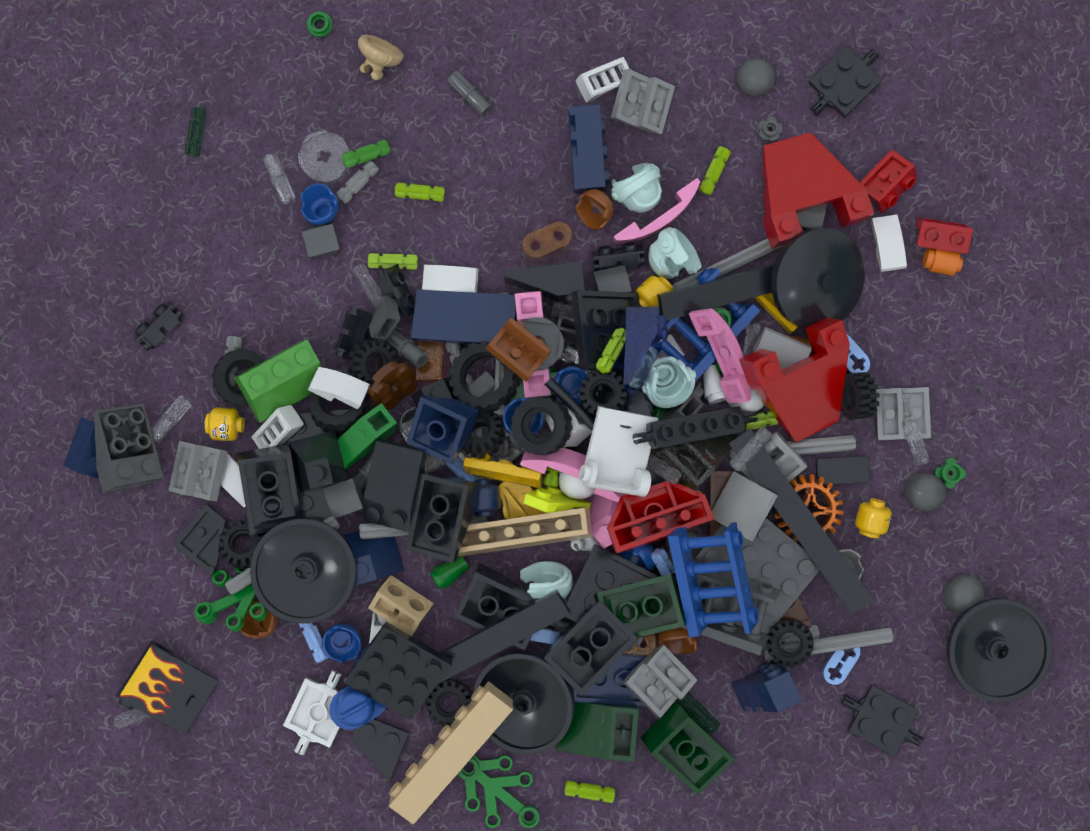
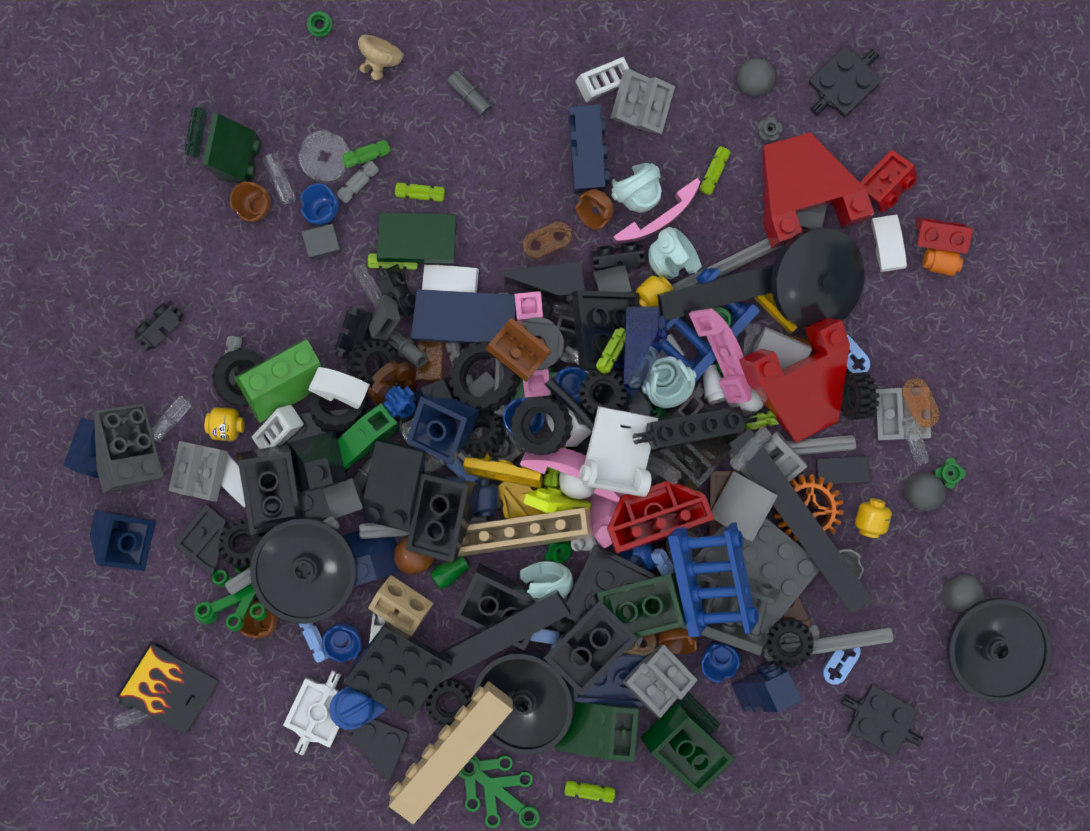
(121, 540): none -> dark blue slope
(231, 150): none -> dark green slope
(245, 195): none -> dark orange hair
(400, 401): none -> blue gear
(410, 562): none -> dark orange hair
(416, 238): none -> dark green tile
(561, 555): none -> green plate
(716, 670): none -> blue hair
(922, 402): none -> clear orange plate

